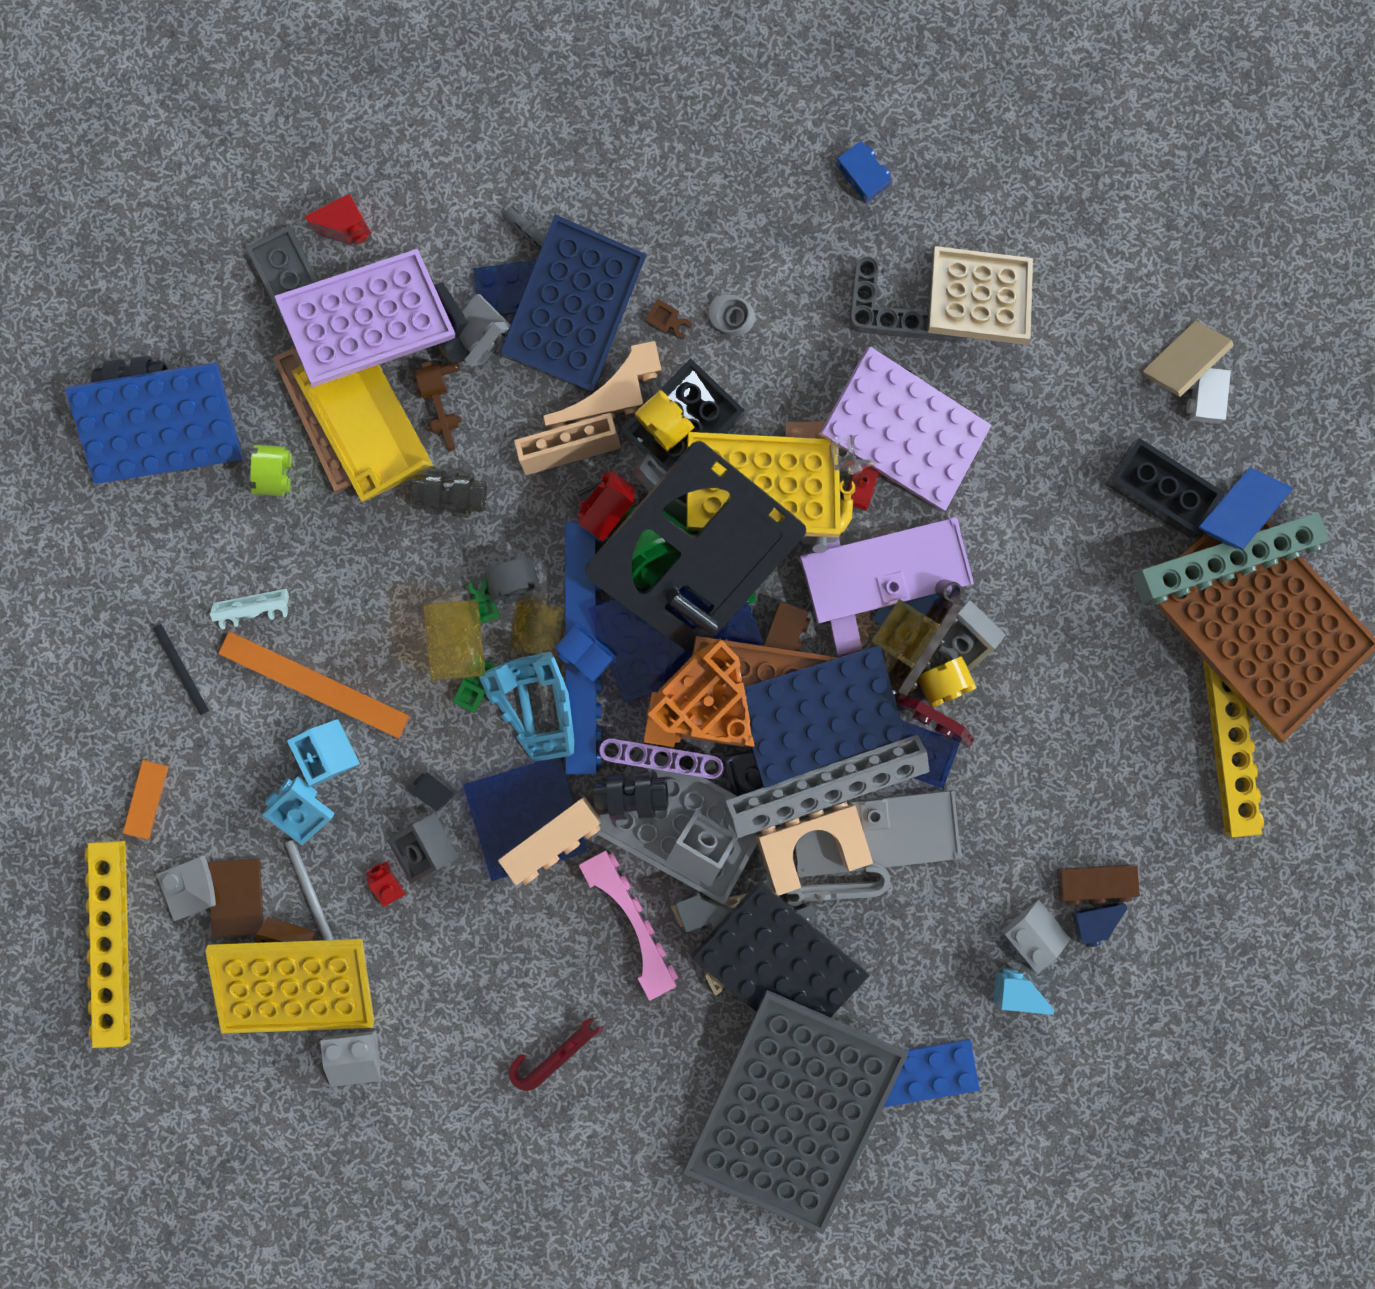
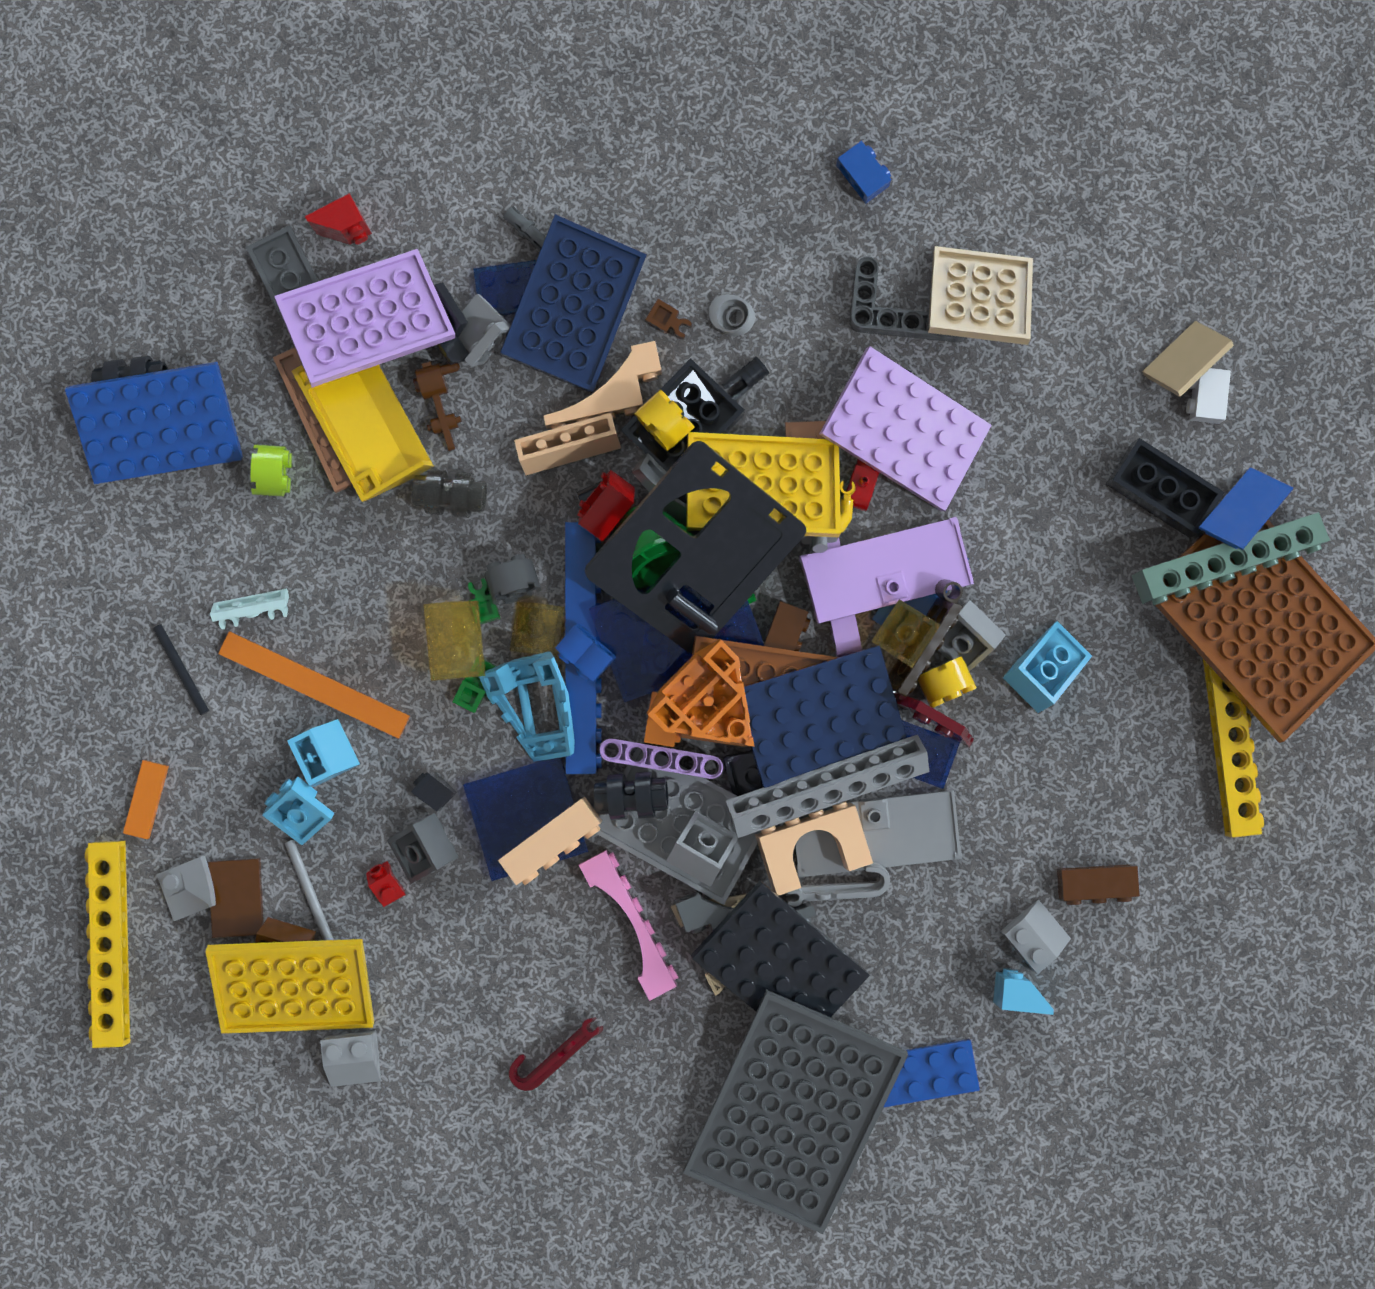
(749, 374): none -> black hinge
(849, 462): clear bracket -> none
(1047, 667): none -> medium azure slope
(1097, 923): dark blue slope -> none

